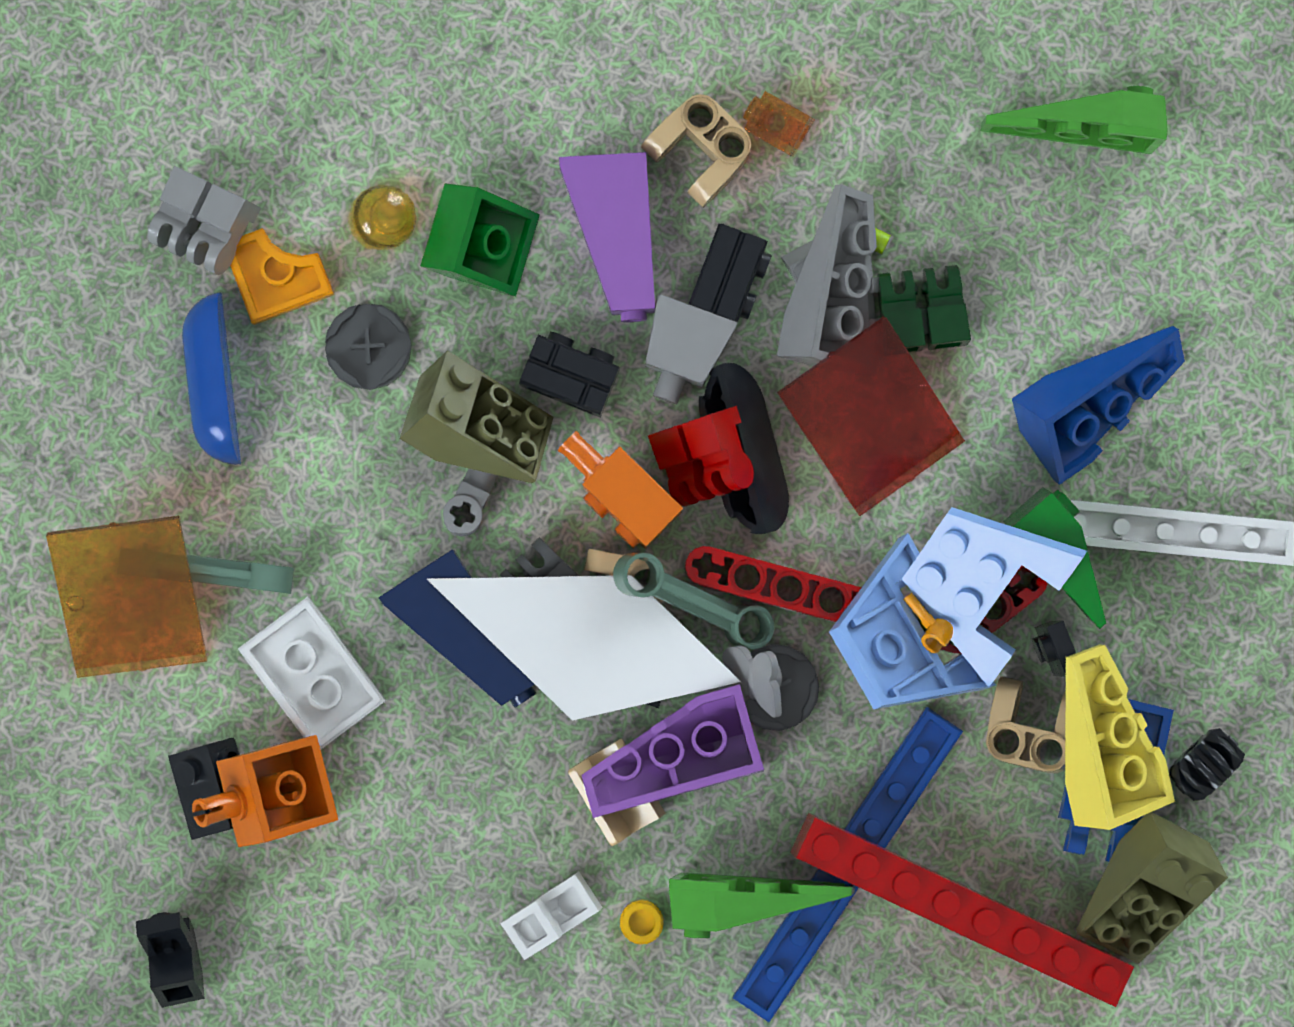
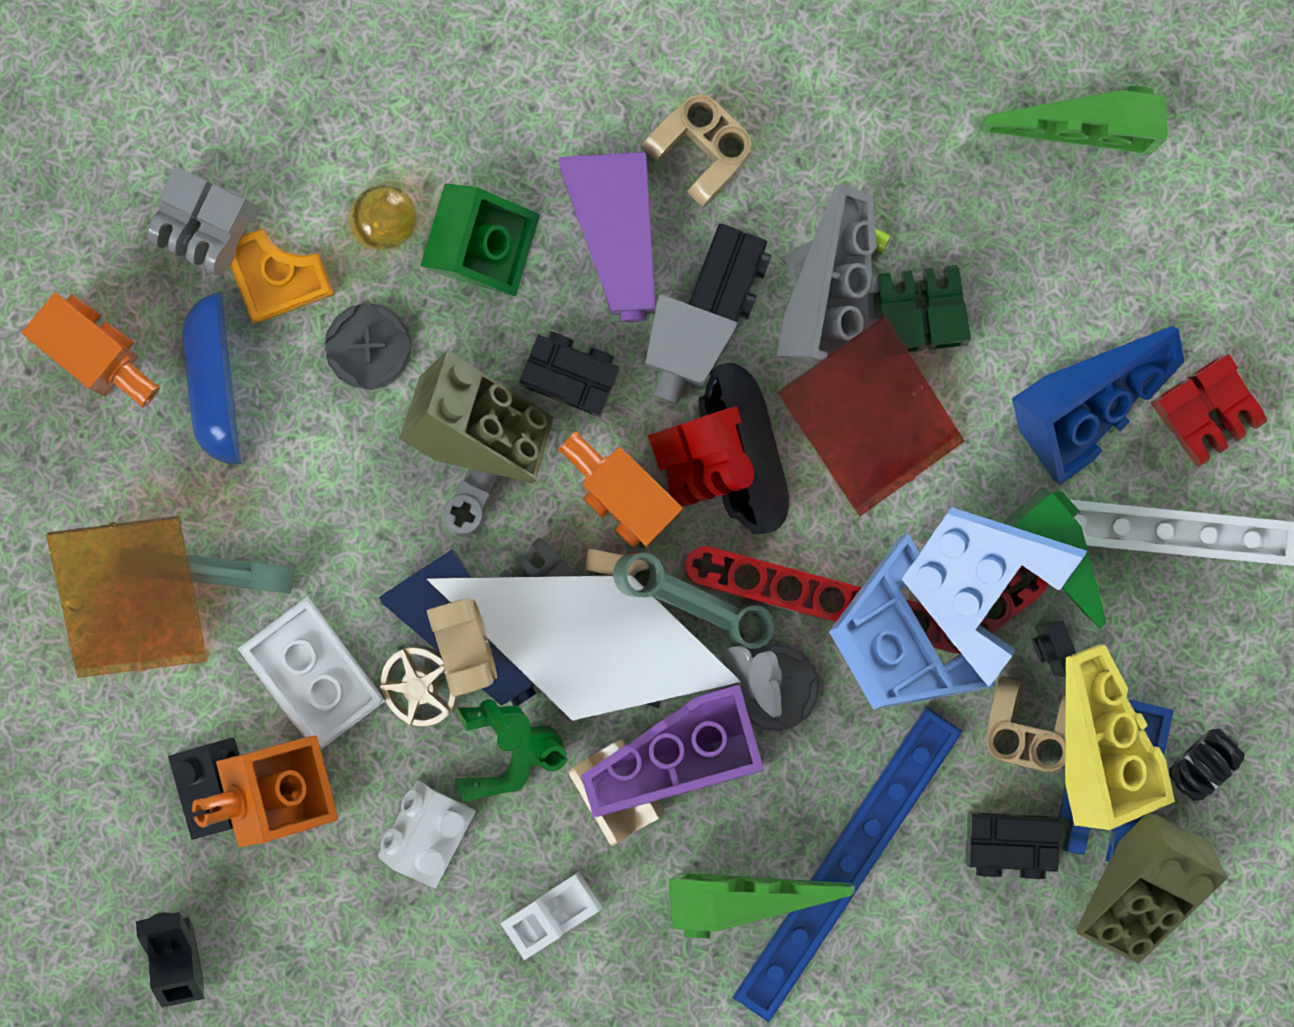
(87, 350): none -> orange brick
(417, 685): none -> tan wheel
(425, 834): none -> white bracket
(463, 646): none -> tan piece
(528, 745): none -> green piece
(641, 921): yellow tile -> none
(790, 136): clear orange brick -> none
(938, 630): light orange hand -> none
(961, 909): red brick -> none
(1013, 843): none -> black brick
(1208, 389): none -> red legs

